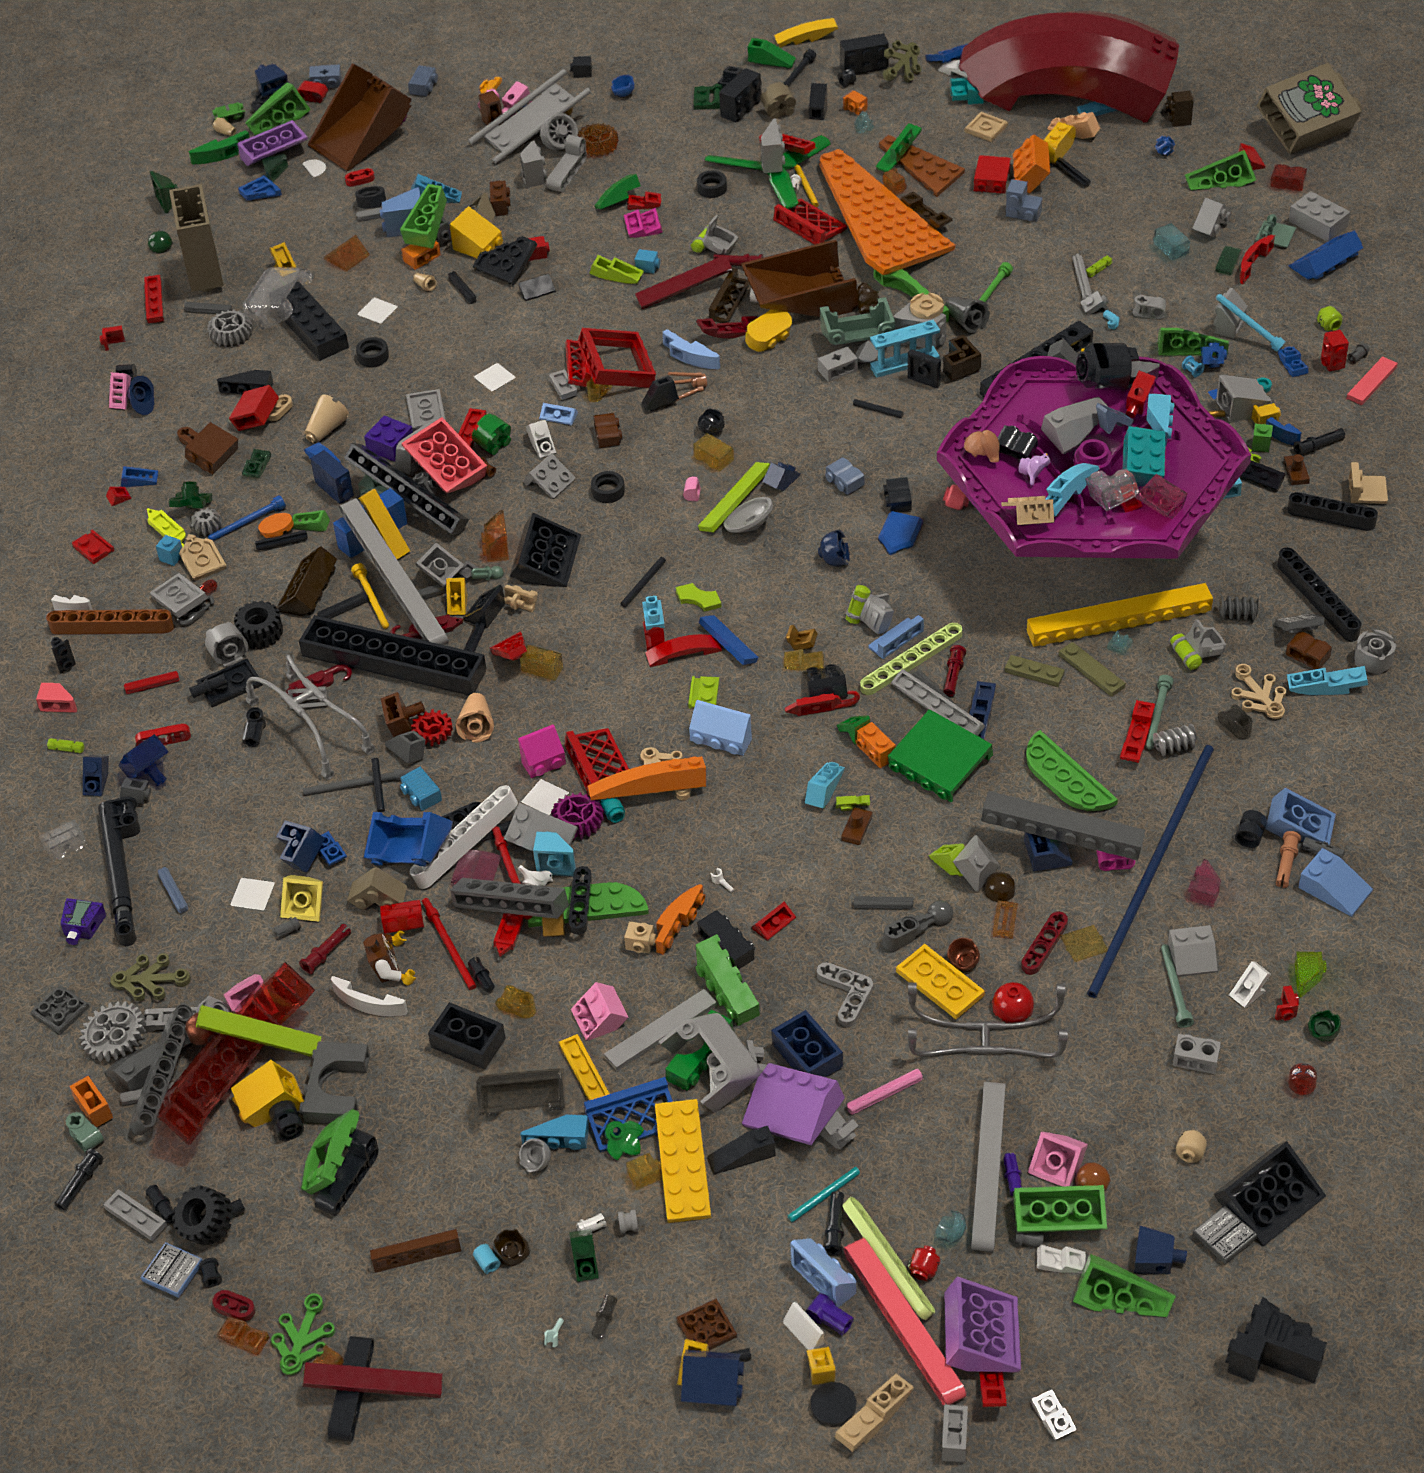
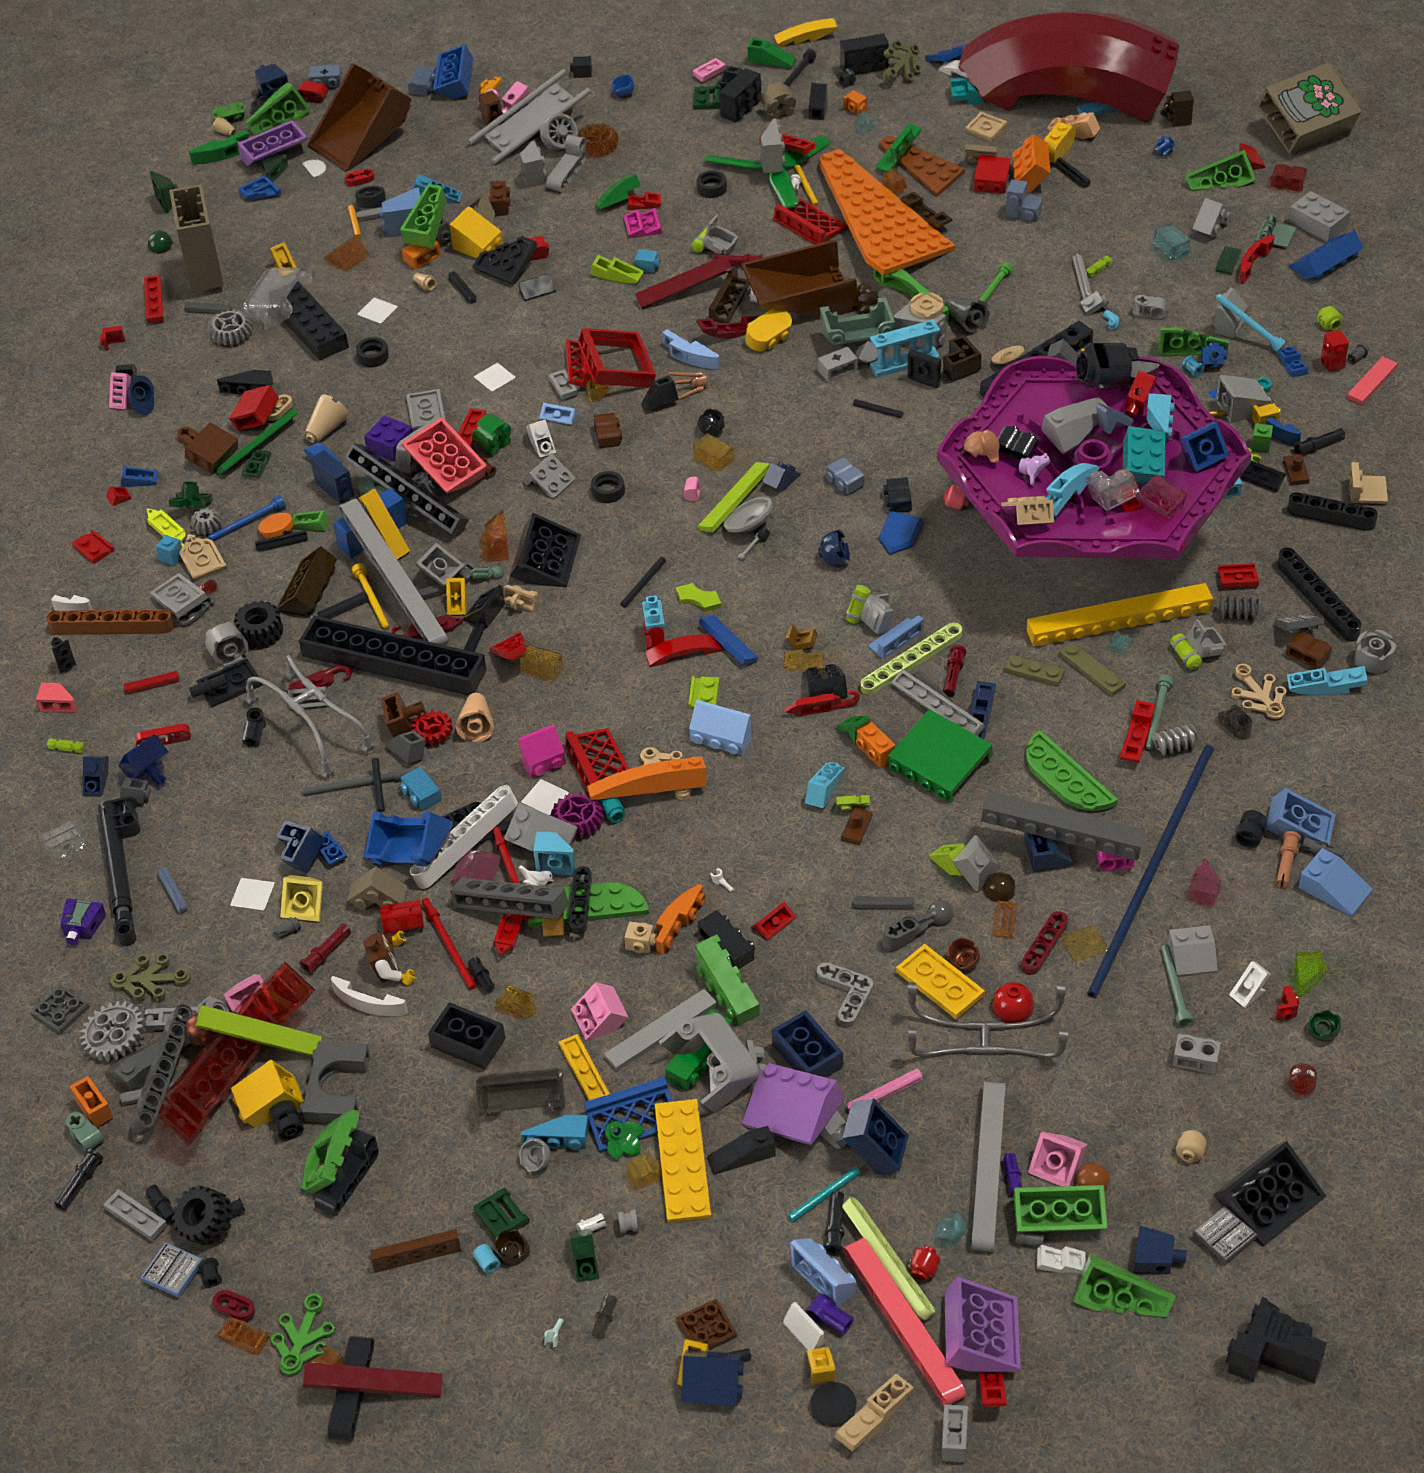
(256, 441): none -> green tile
(354, 221): none -> light orange bar
(453, 72): none -> blue slope
(495, 1218): none -> dark green plate
(709, 70): none -> bright pink plate
(760, 534): none -> hinge
(875, 1136): none -> dark blue brick
(973, 151): none -> dark tan plate
(1008, 355): none -> tan dish
(1052, 1415): white slope -> none
(1204, 446): none -> blue brick
(1238, 575): none -> red plate

